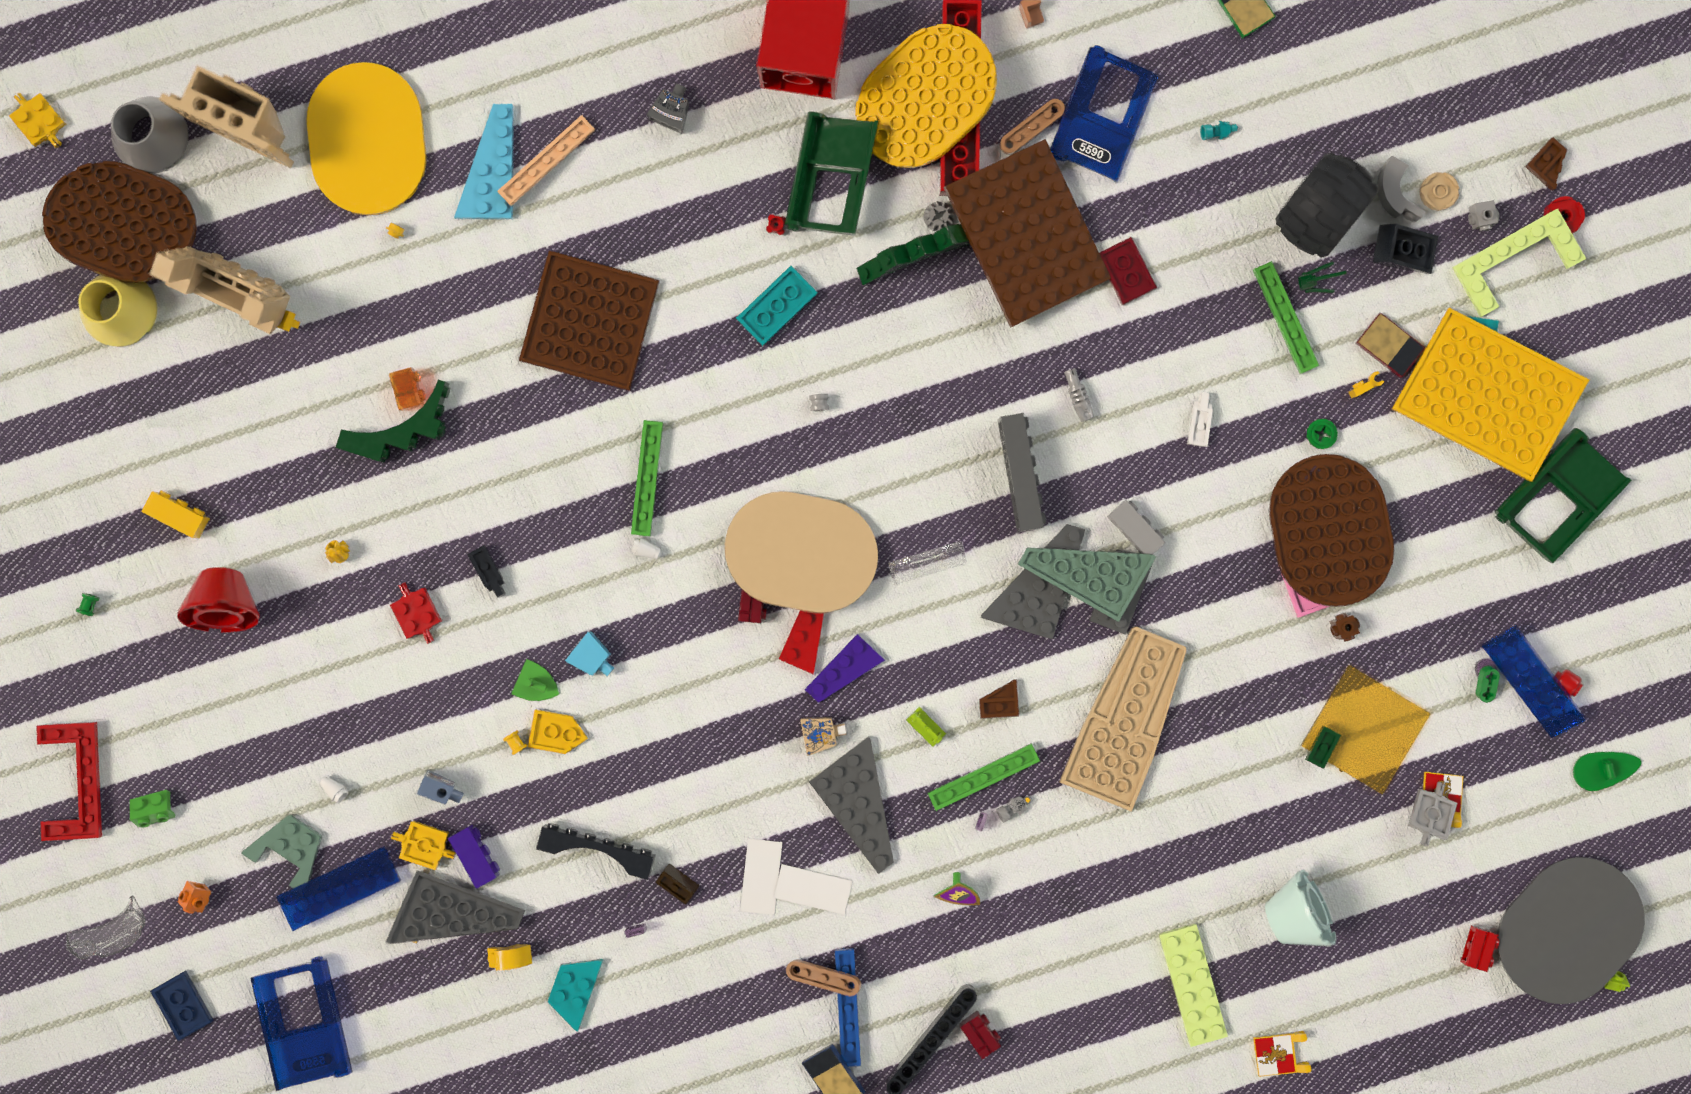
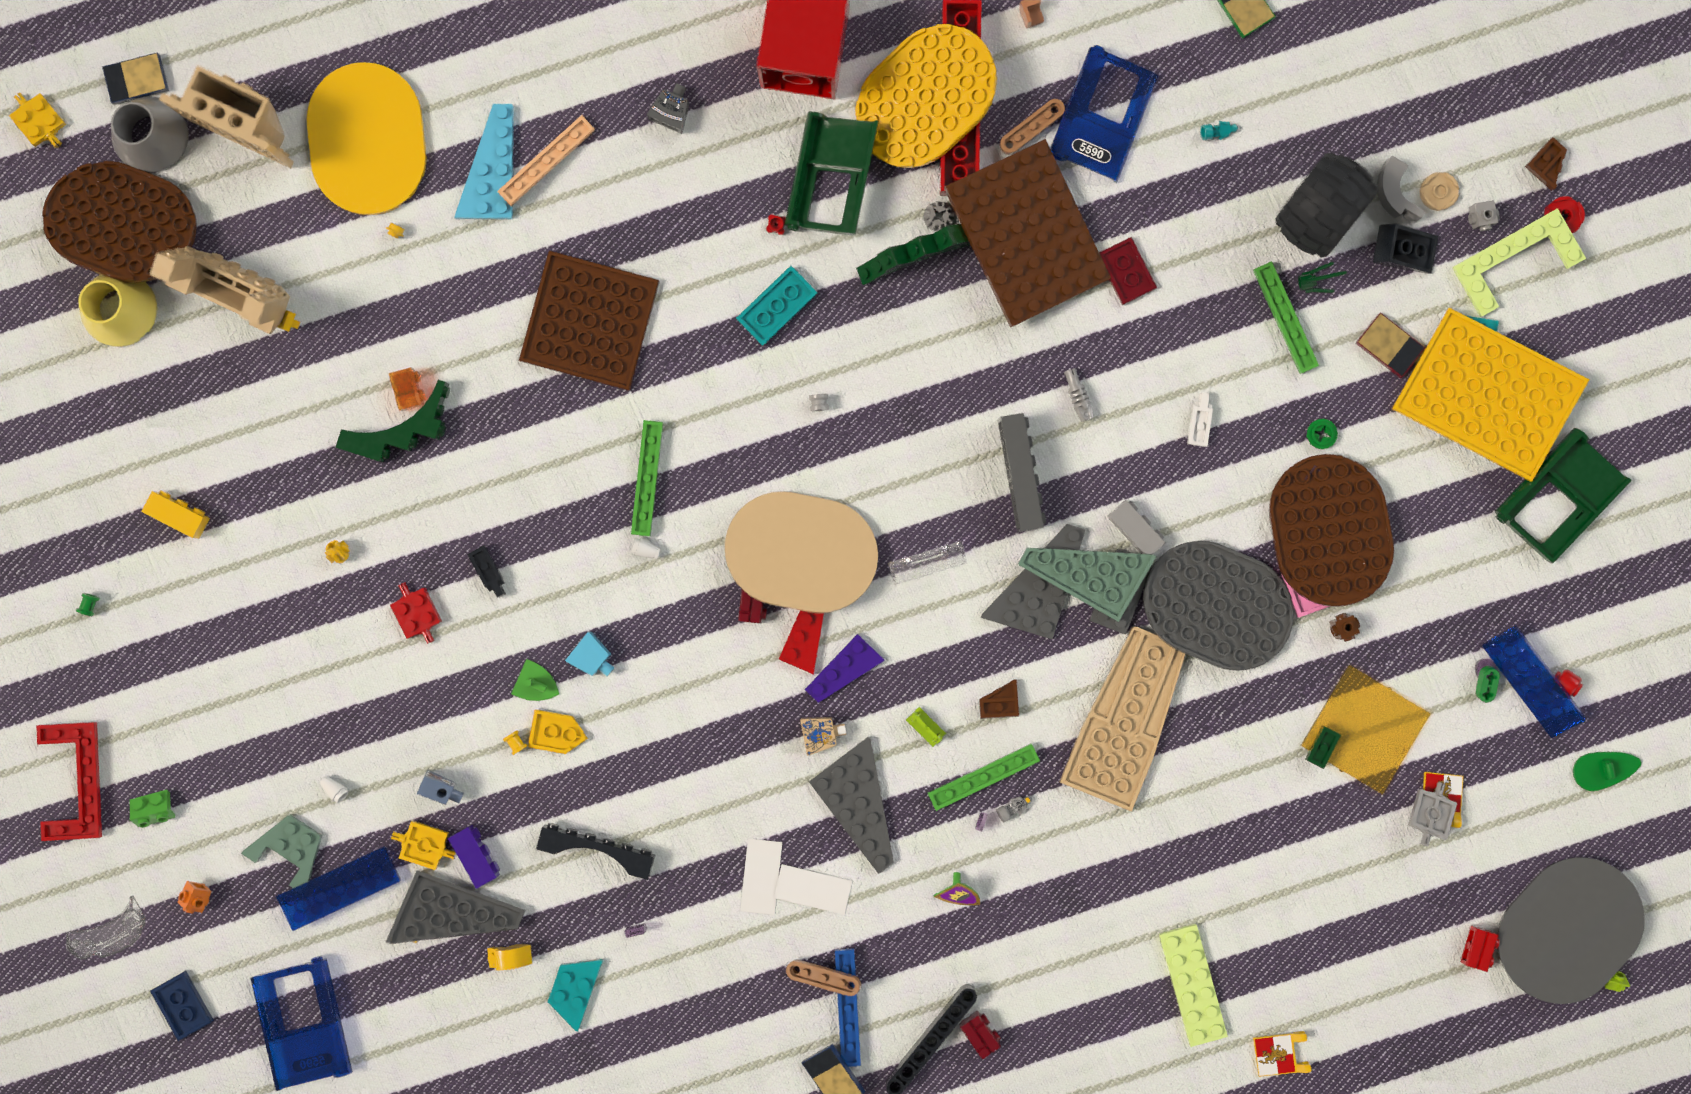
(135, 78): none -> tile
(219, 602): red cone -> none
(677, 884): dark brown slope -> none
(1218, 605): none -> dark grey tile
(1300, 913): light aqua cone -> none
(1361, 387): yellow plate -> none

